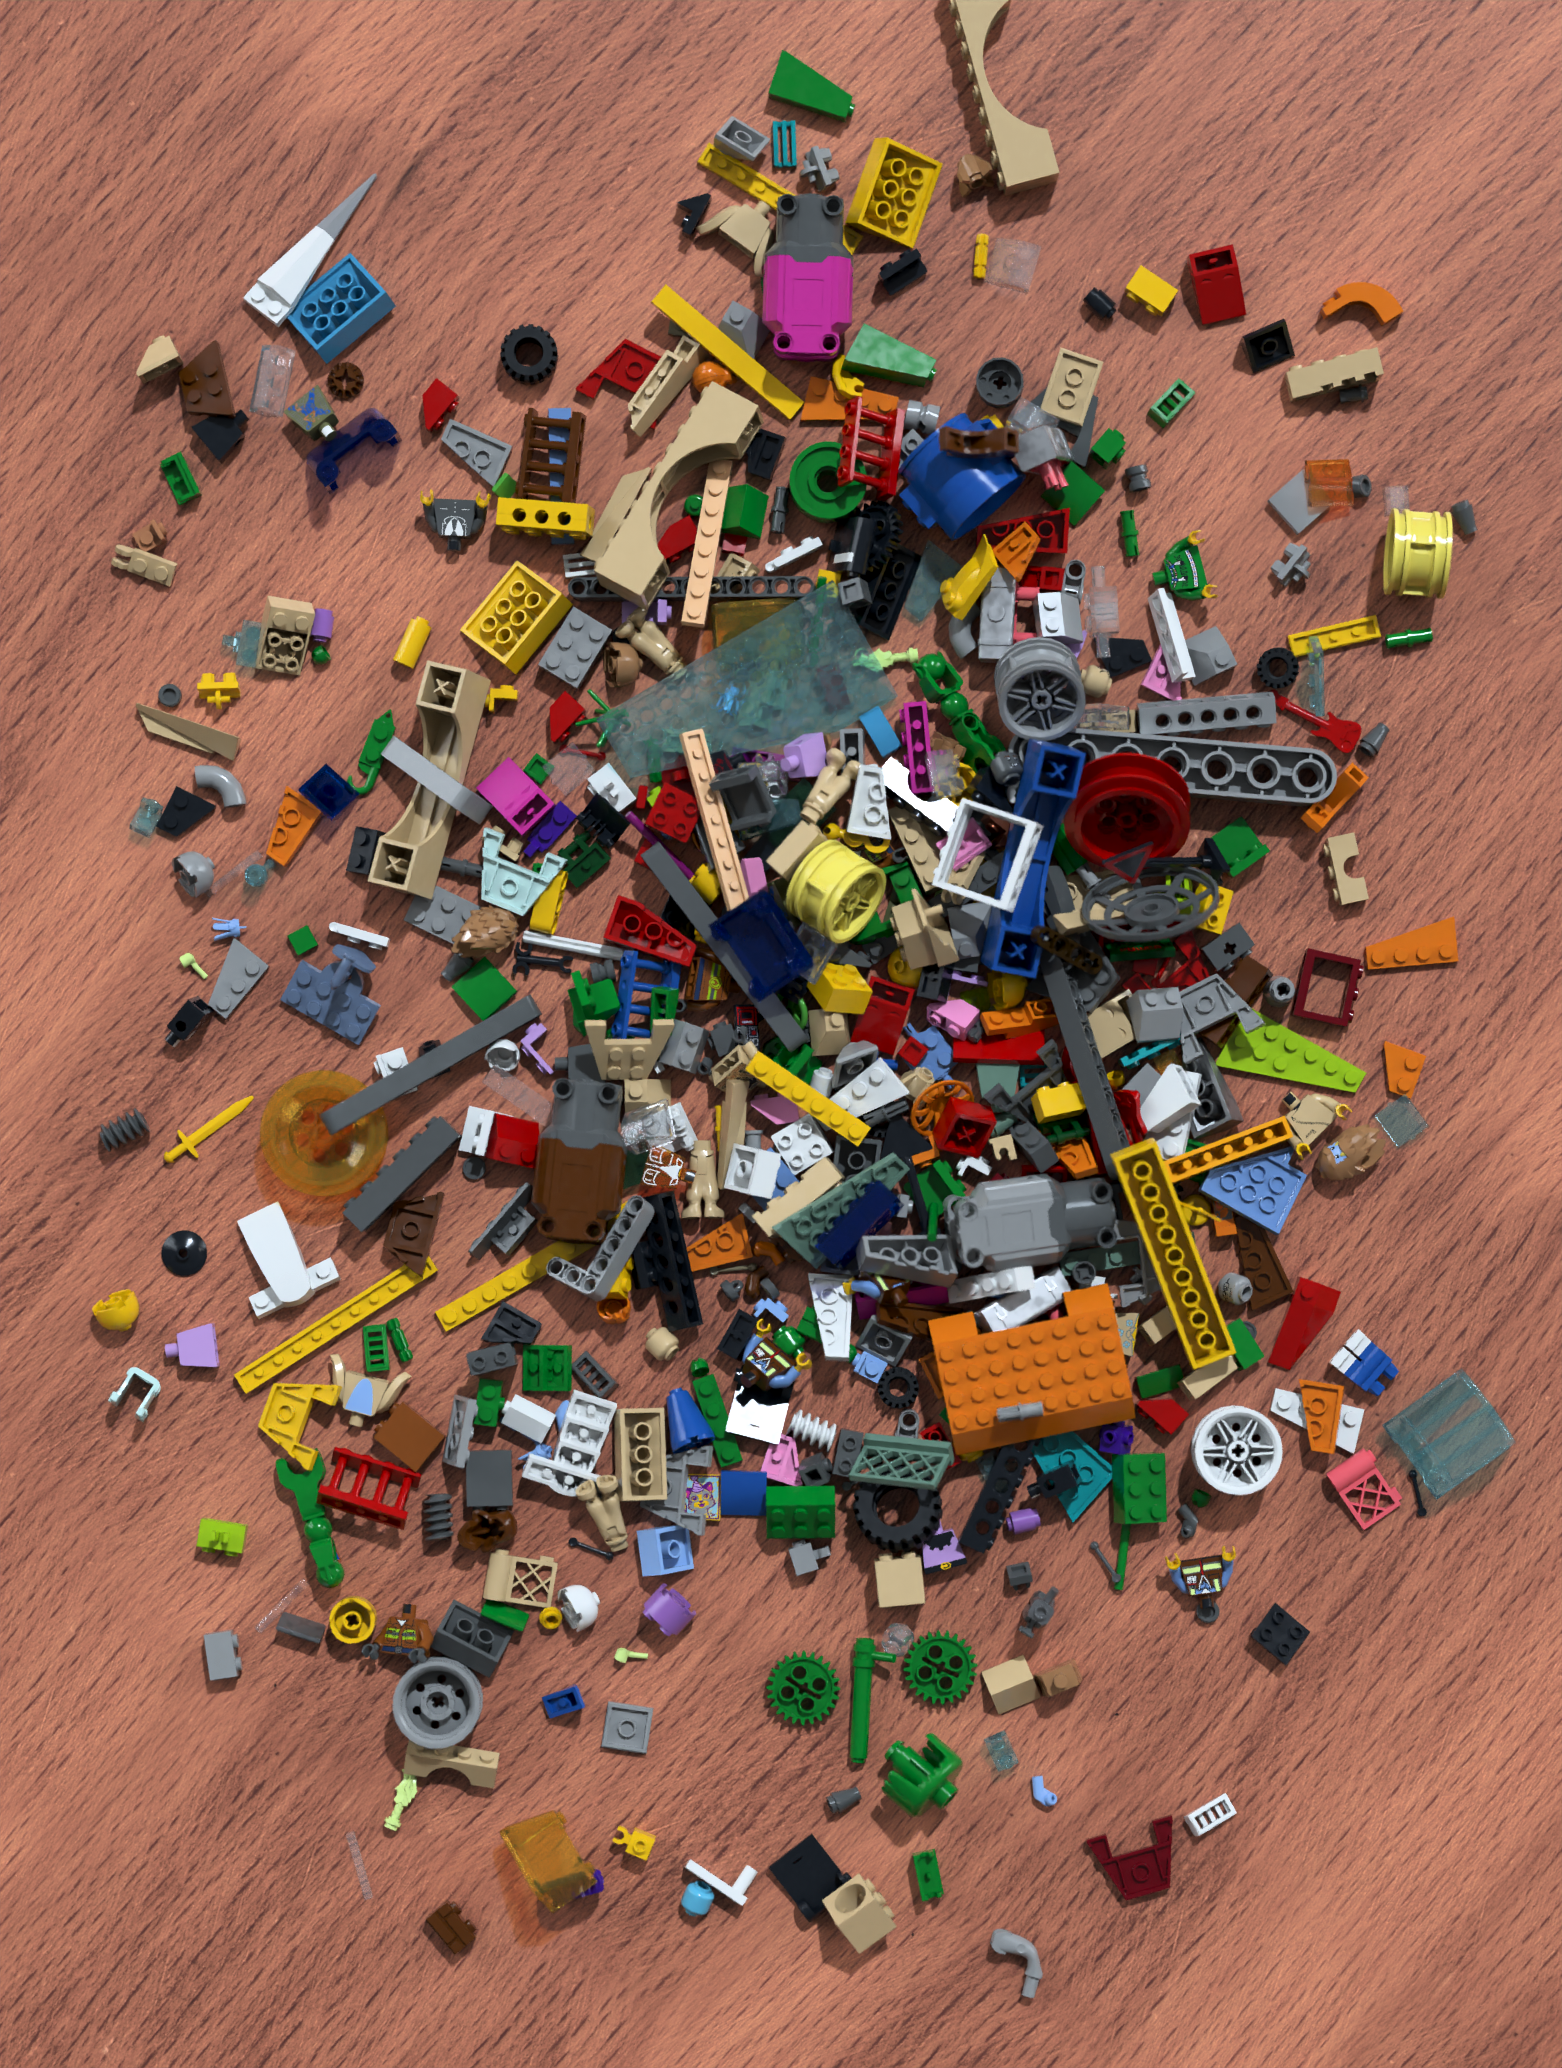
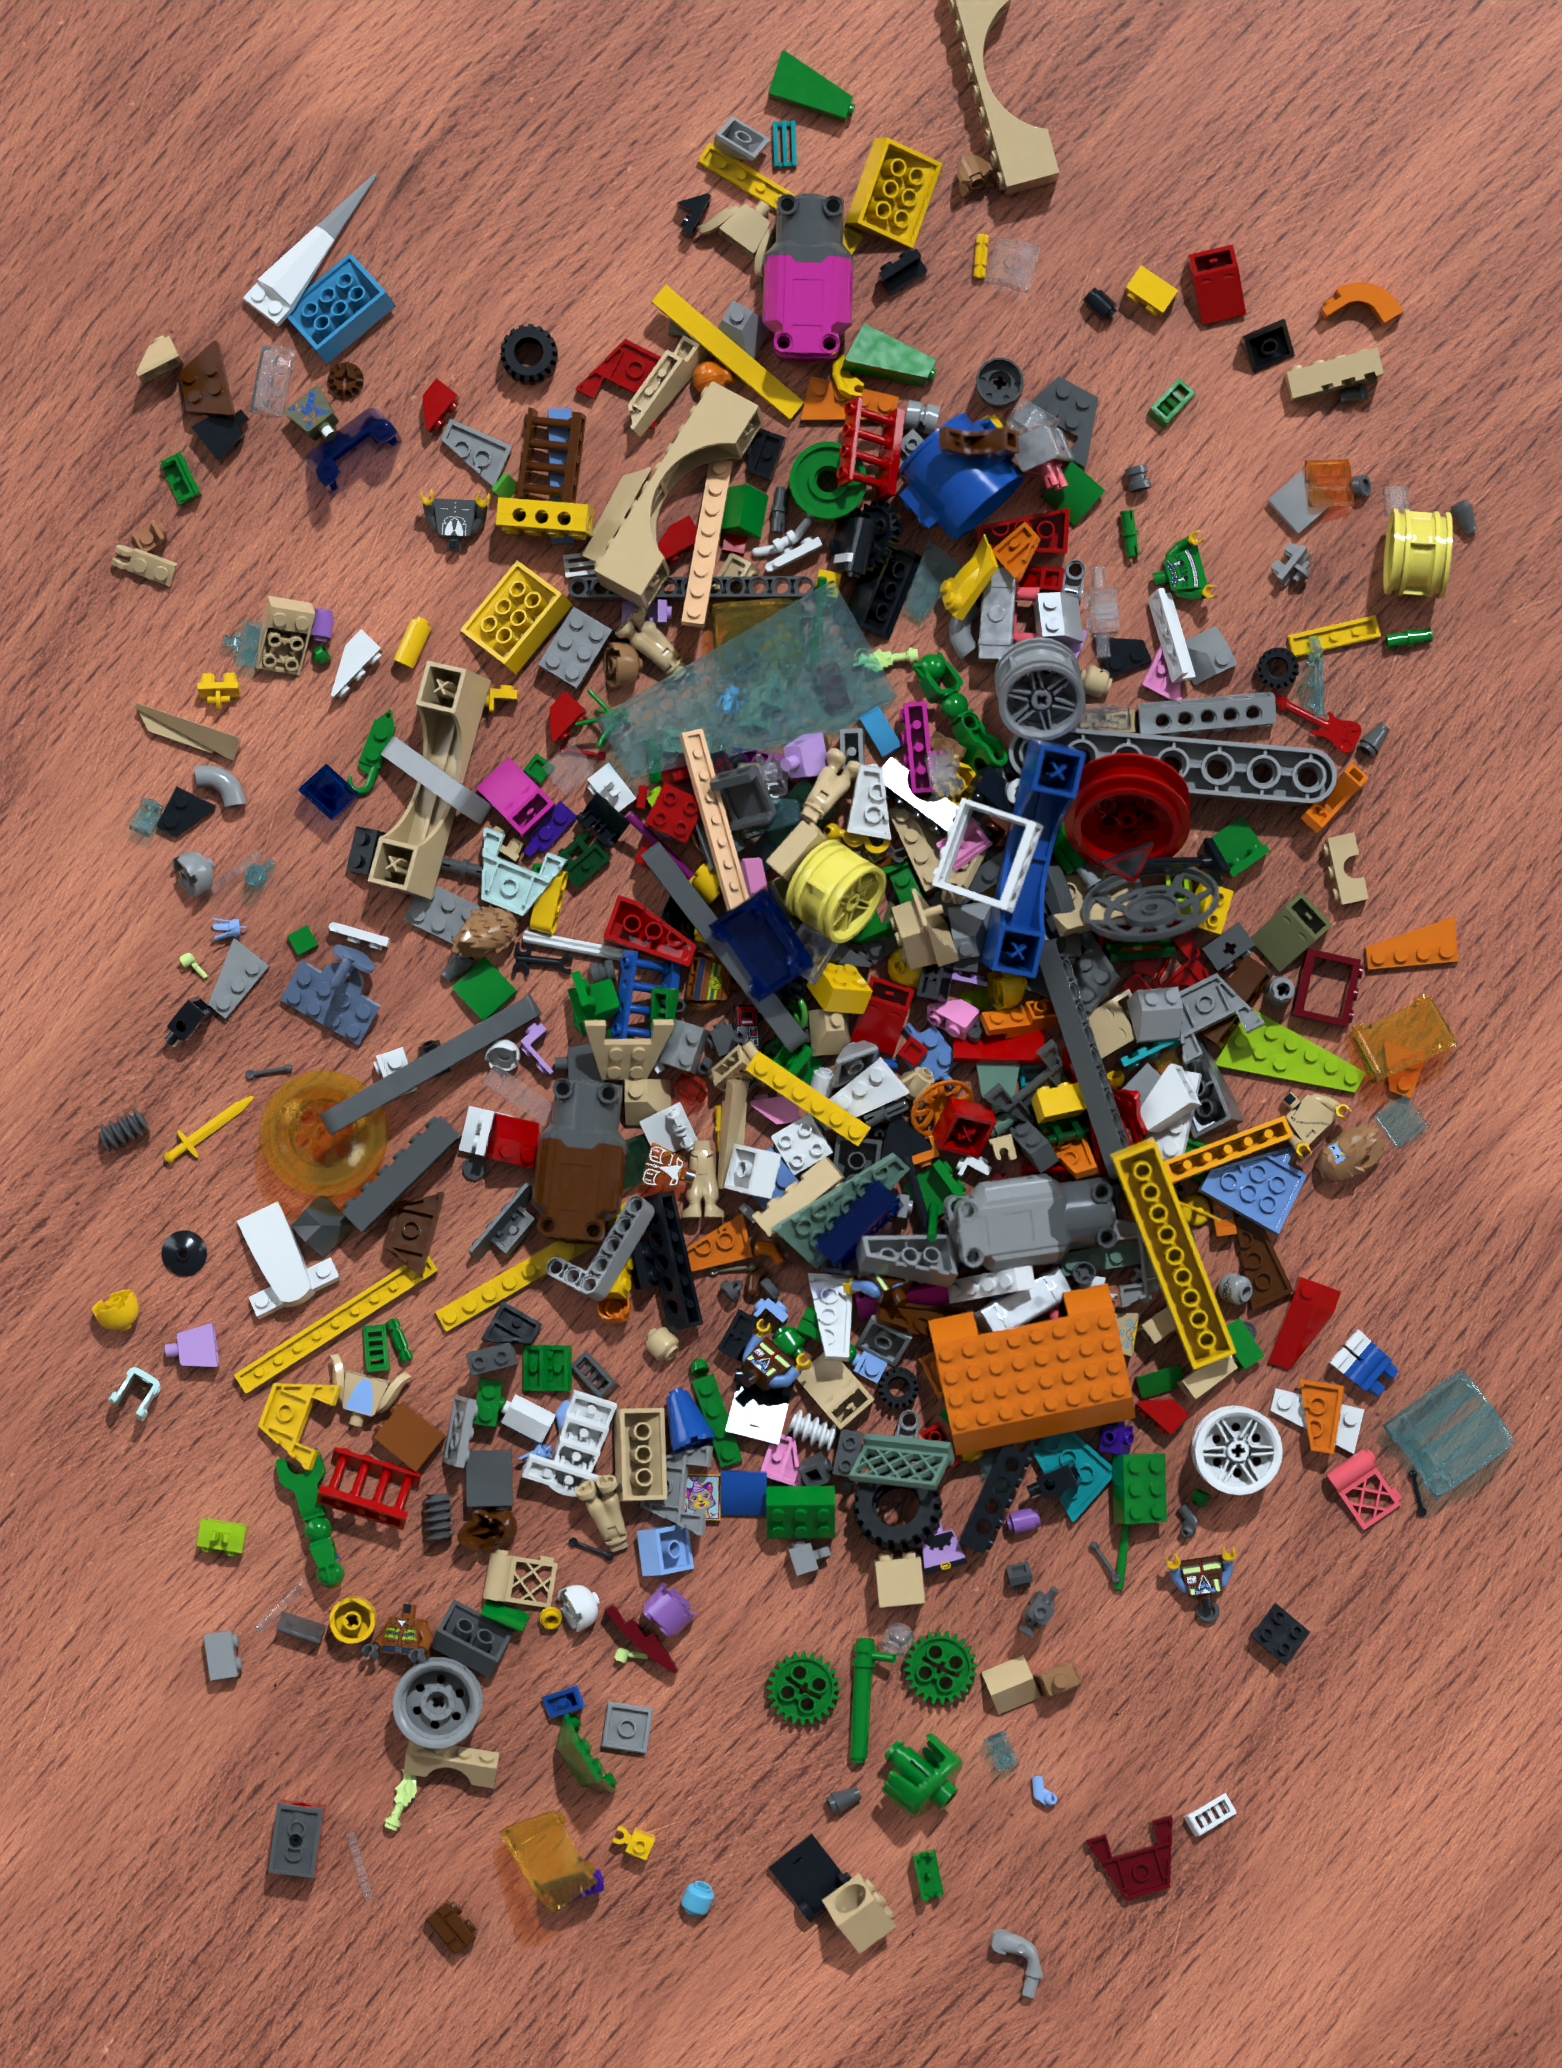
(170, 695): dark grey tile -> none
(251, 1074): none -> dark grey hinge
(294, 823): orange wing -> none
(296, 1838): none -> dark grey piece
(322, 1225): none -> dark grey slope
(356, 657): none -> white slope
(577, 1755): none -> green wedge
(648, 1127): clear slope -> none
(648, 1643): none -> dark red slope
(690, 1089): none -> clear red head
(693, 505): green piece -> none
(735, 1892): white piece -> none
(753, 1138): light grey bush -> none
(780, 544): none -> white piece
(816, 168): light grey hips -> none
(835, 1390): none -> tan slope
(855, 593): dark grey brick -> none
(1006, 768): dark grey head -> none
(1020, 1411): light grey axle -> none
(1066, 950): dark brown beam -> none
(1071, 386): tan tile -> none
(1108, 448): green brick -> none
(1290, 931): none -> olive slope
(1402, 1039): none -> clear yellow windscreen

